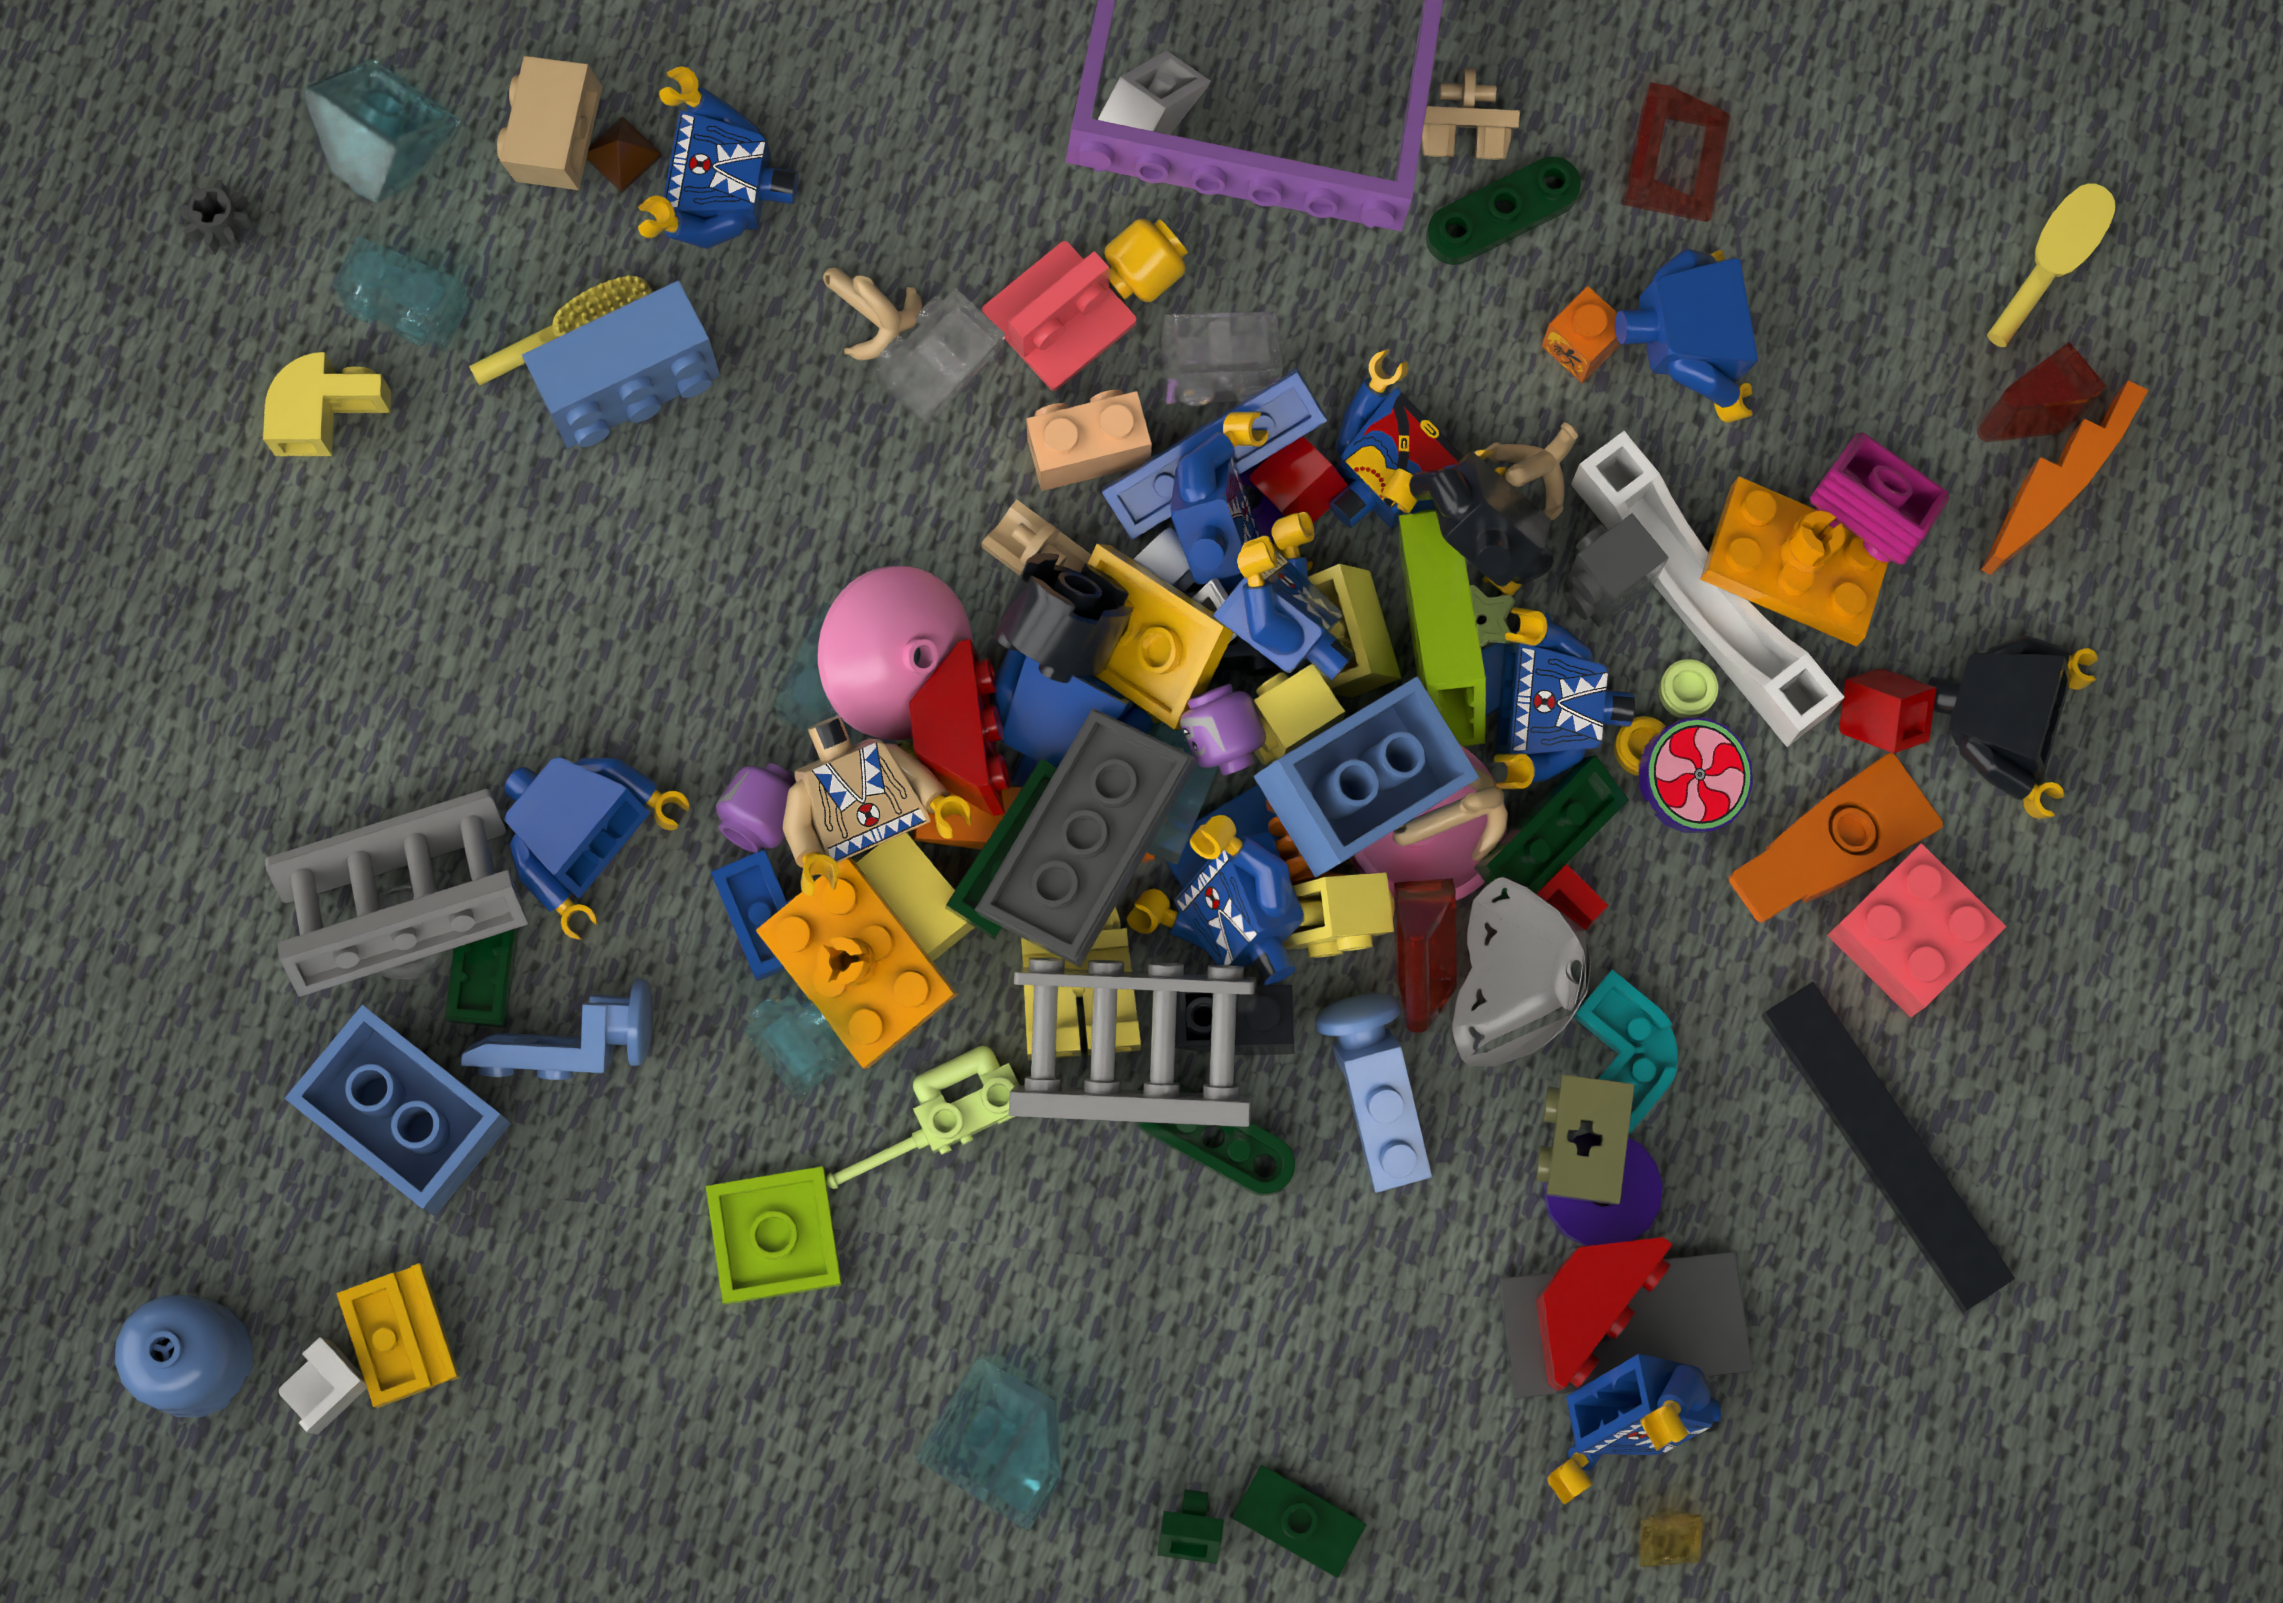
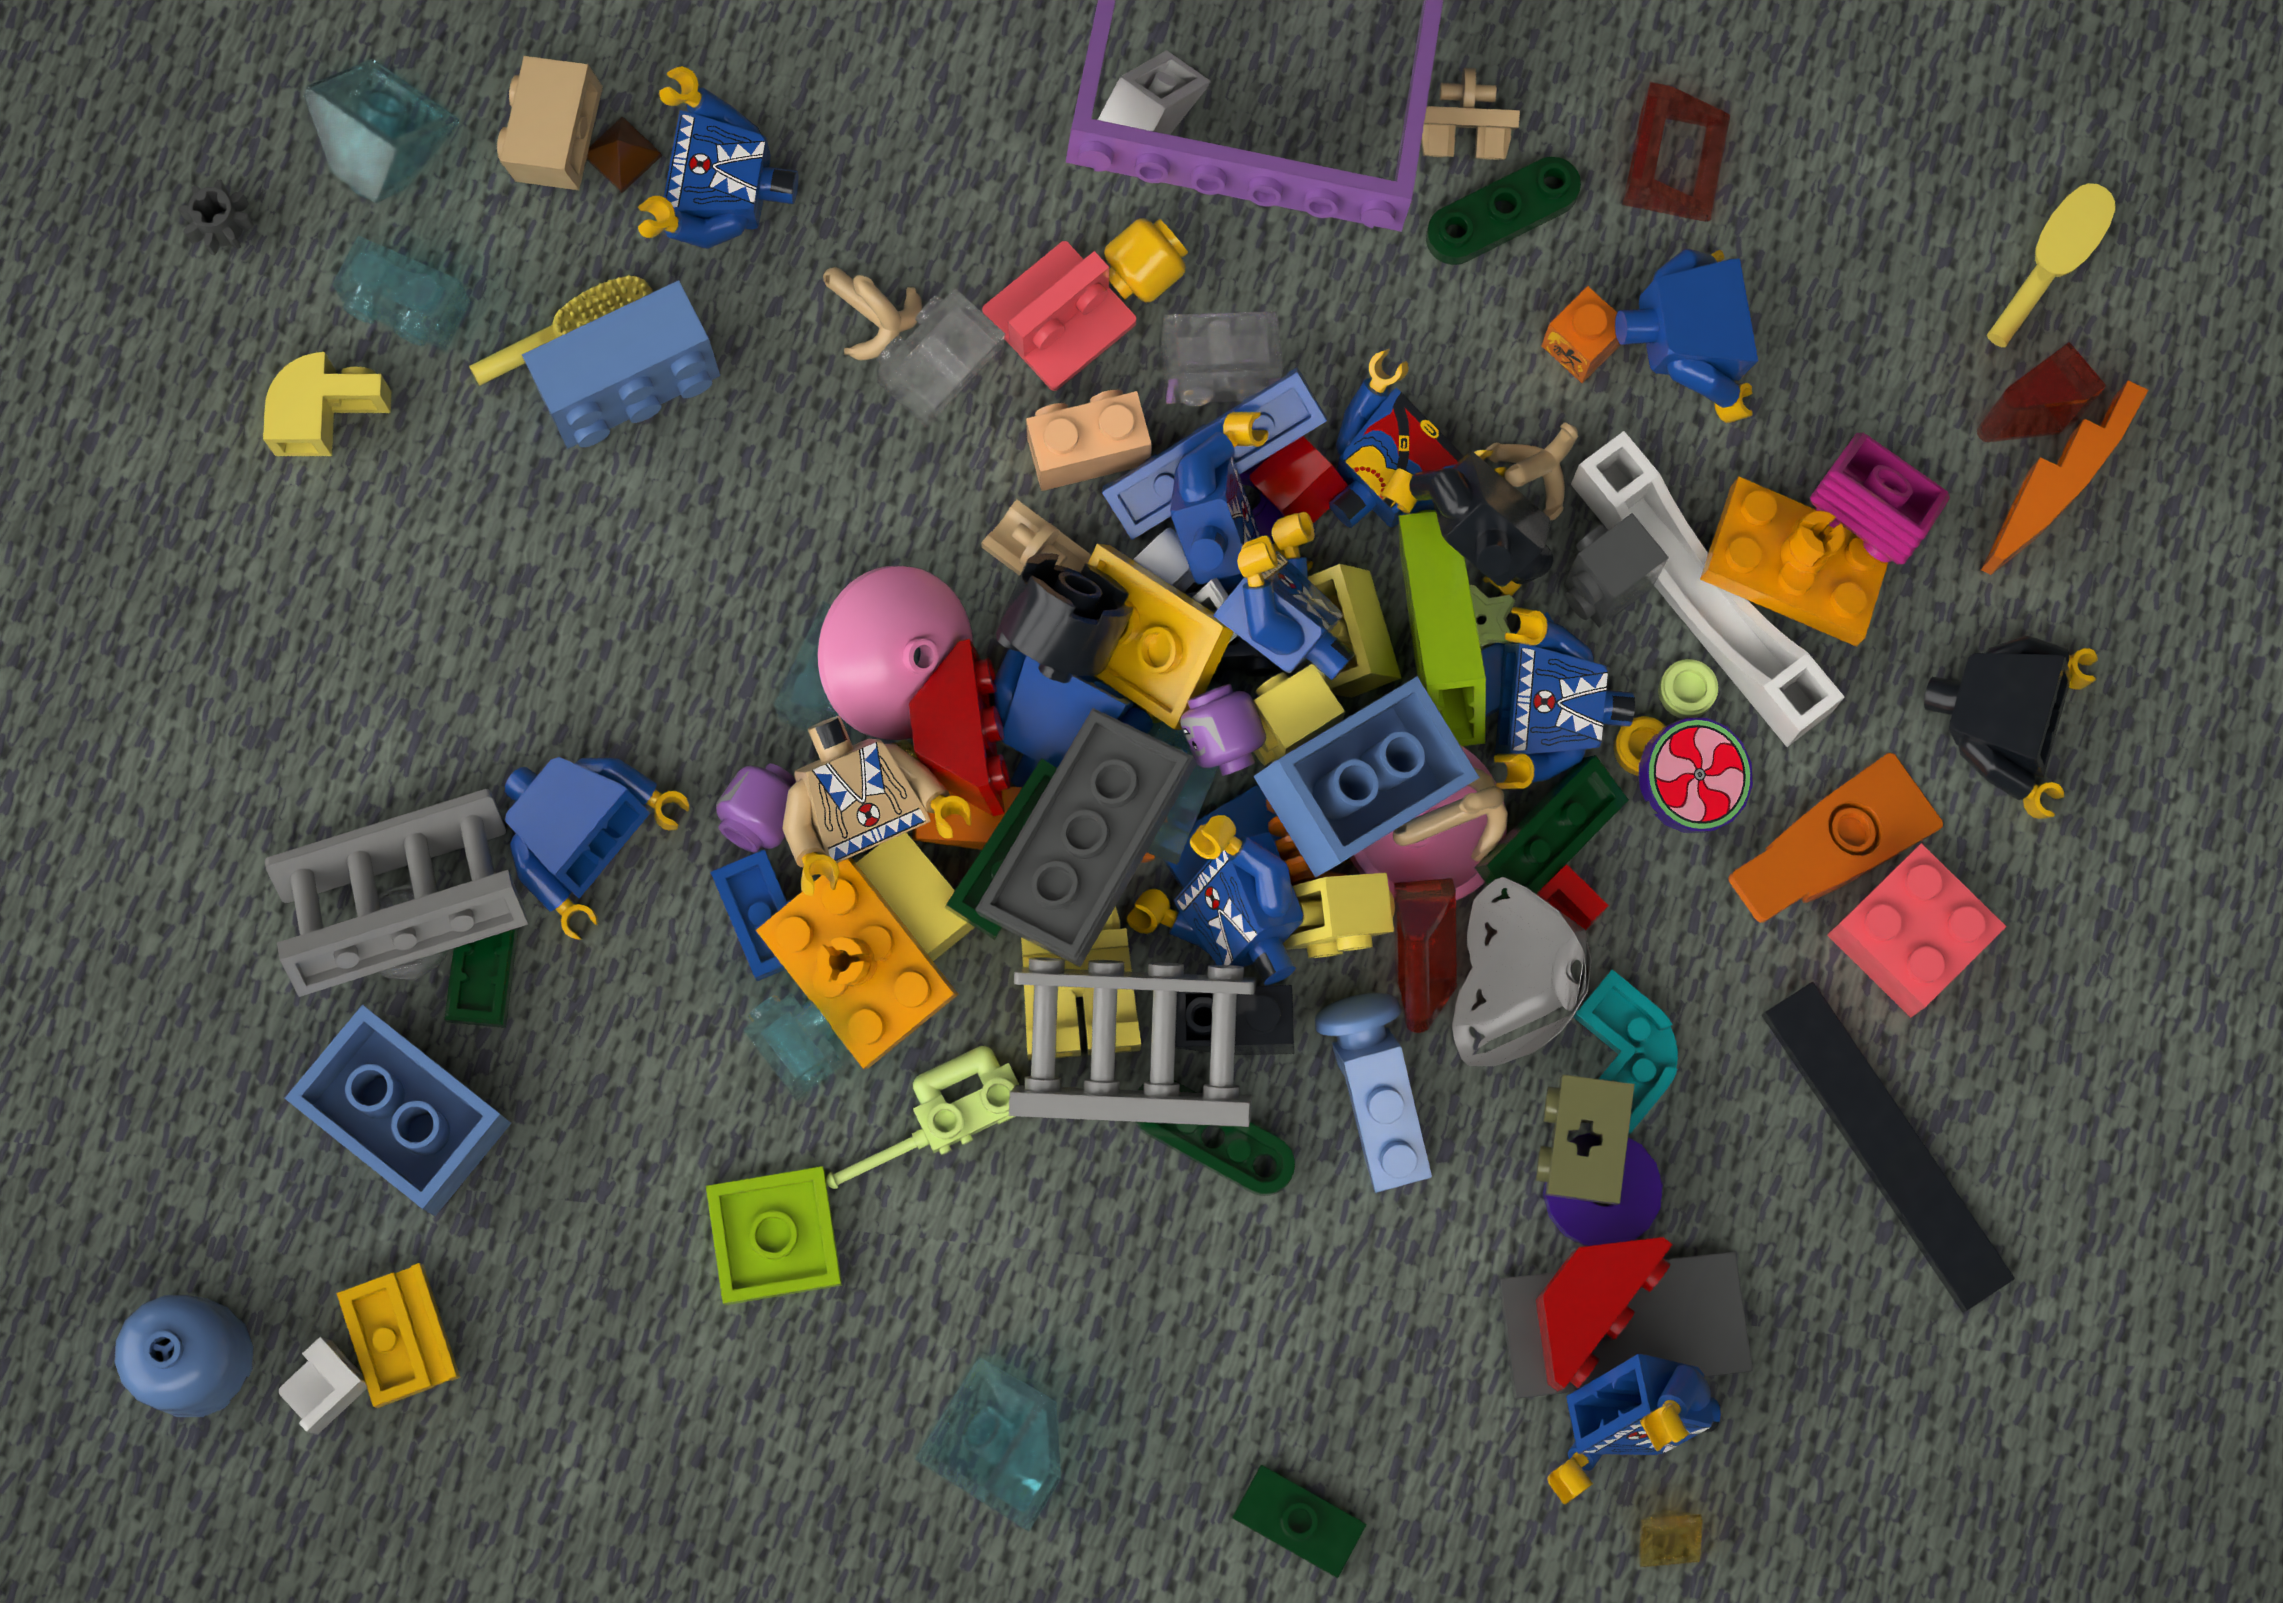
(605, 1023): medium blue piece -> none
(1191, 1533): dark green tile -> none
(1887, 710): red panel -> none

